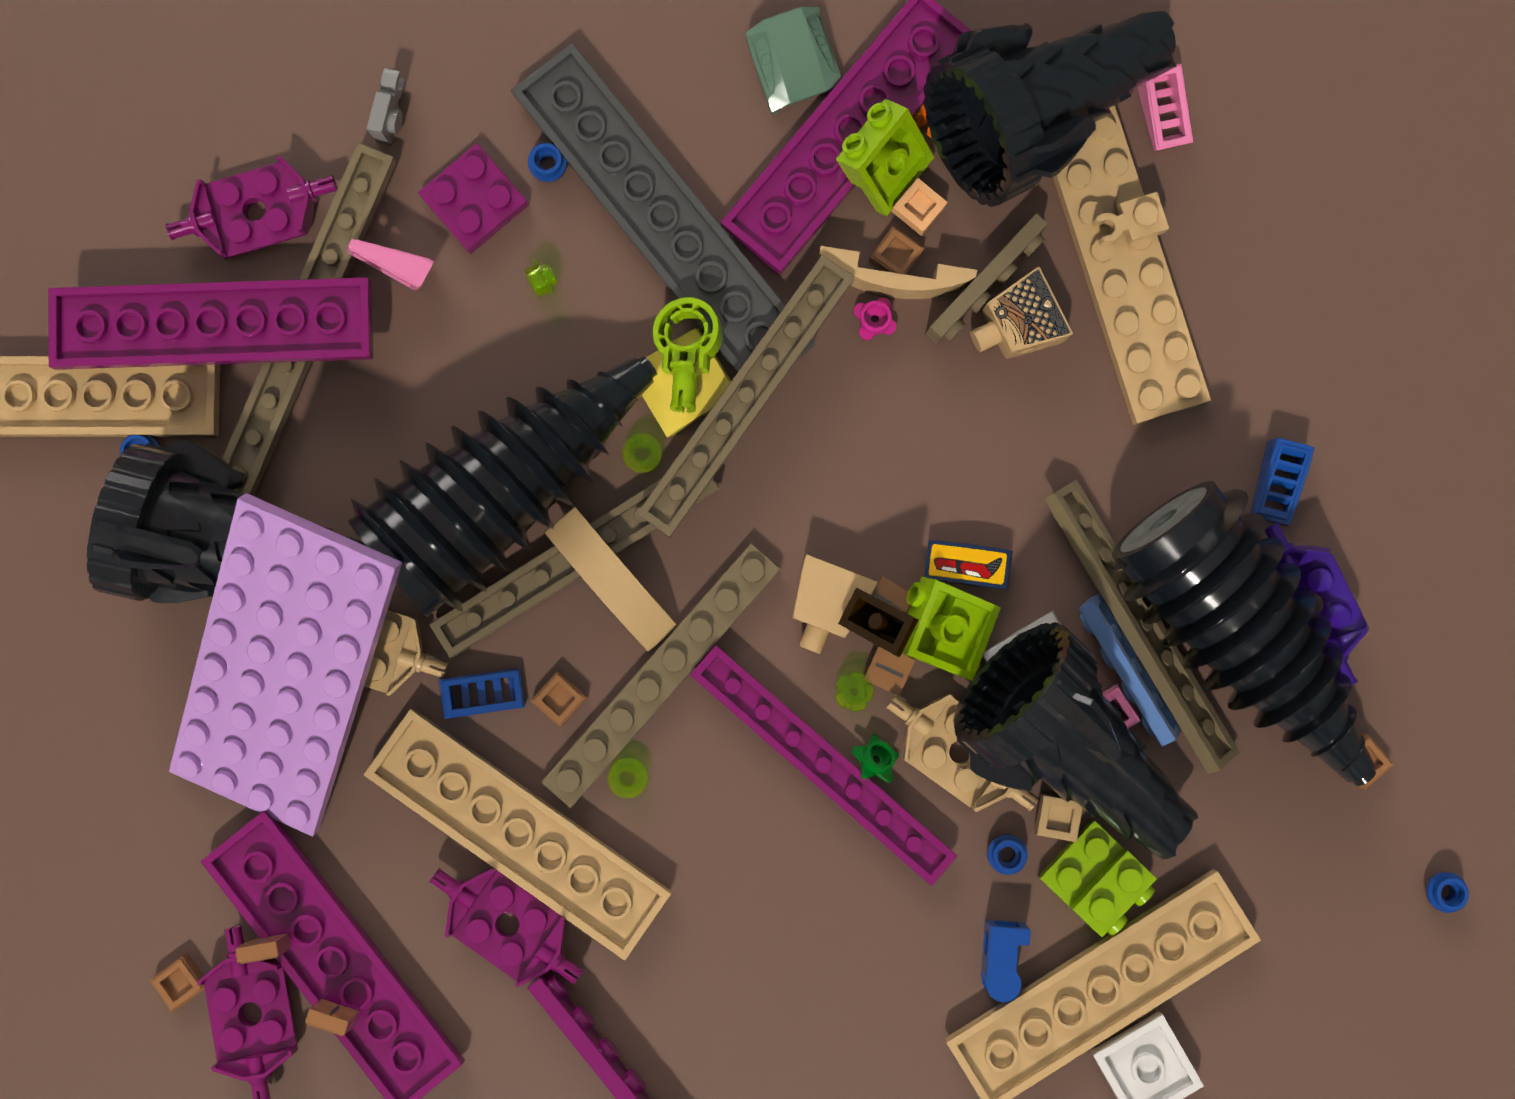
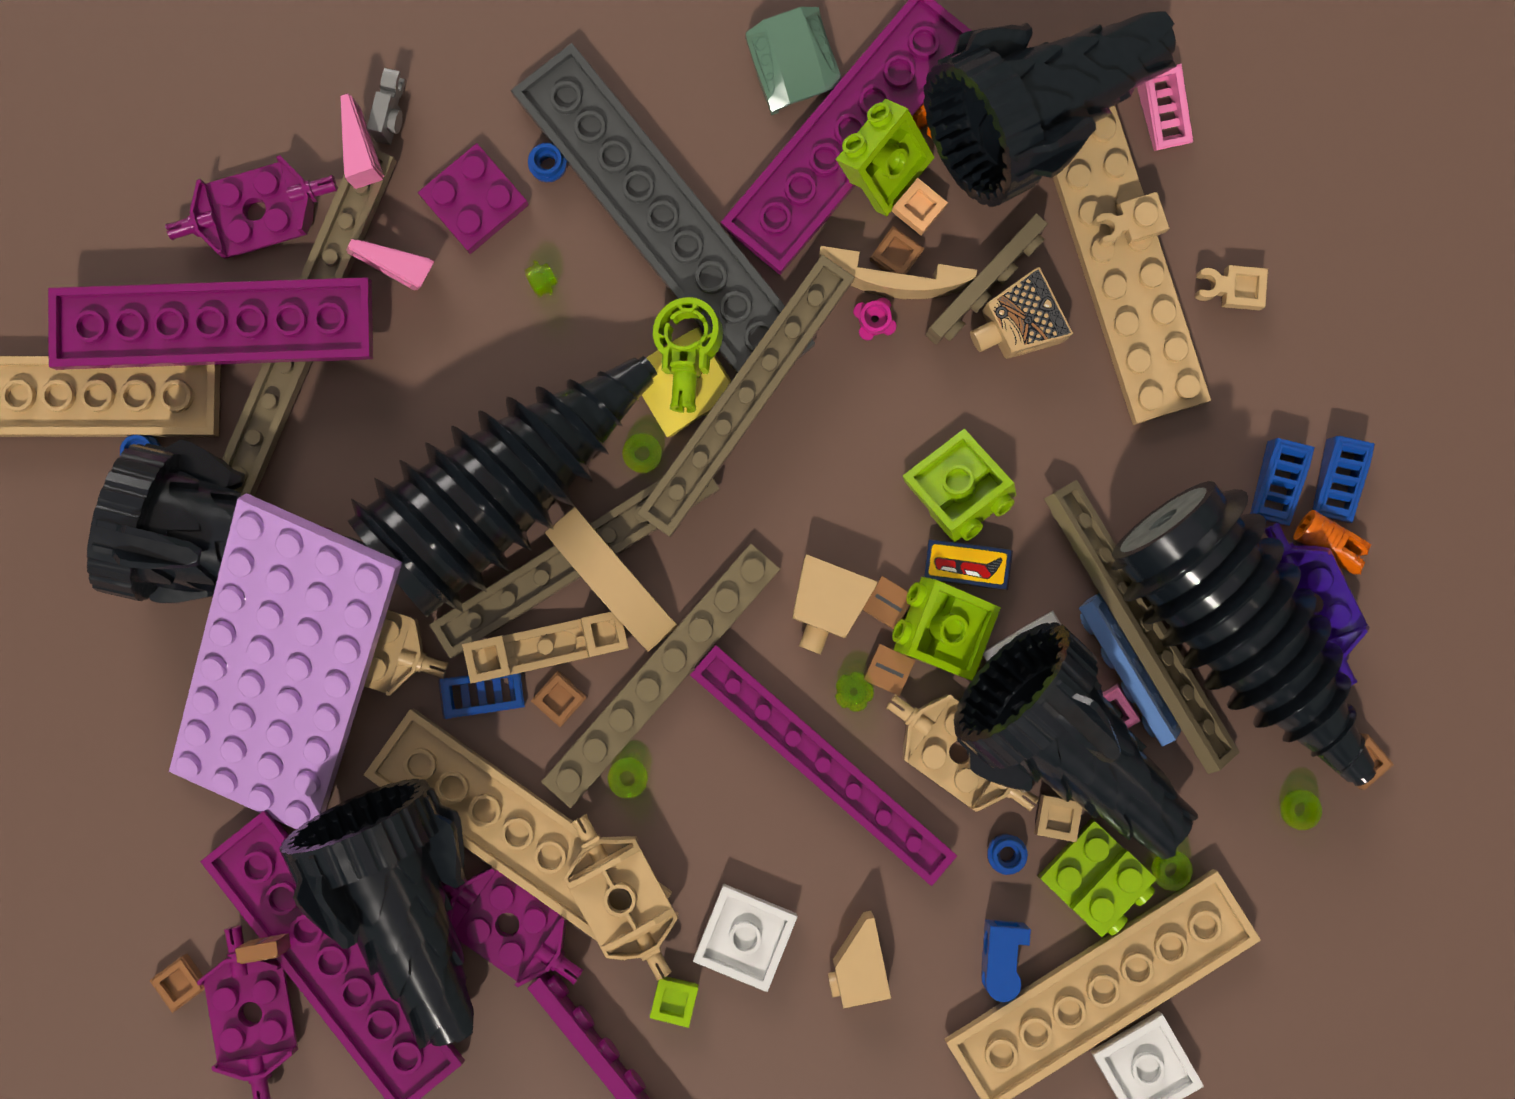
(332, 1017): medium nougat tile -> none
(359, 154): none -> bright pink slope
(375, 880): none -> black cone
(544, 647): none -> tan slope
(614, 864): none -> tan plate
(674, 1001): none -> lime plate
(745, 937): none -> white plate
(860, 966): none -> tan slope
(878, 622): dark brown slope -> none
(880, 750): green plate -> none
(961, 486): none -> lime plate
(1179, 879): none -> clear neon green plate
(1239, 287): none -> tan plate
(1312, 812): none -> clear neon green plate
(1323, 532): none -> orange hinge
(1359, 469): none -> blue slope
(1457, 896): blue plate -> none

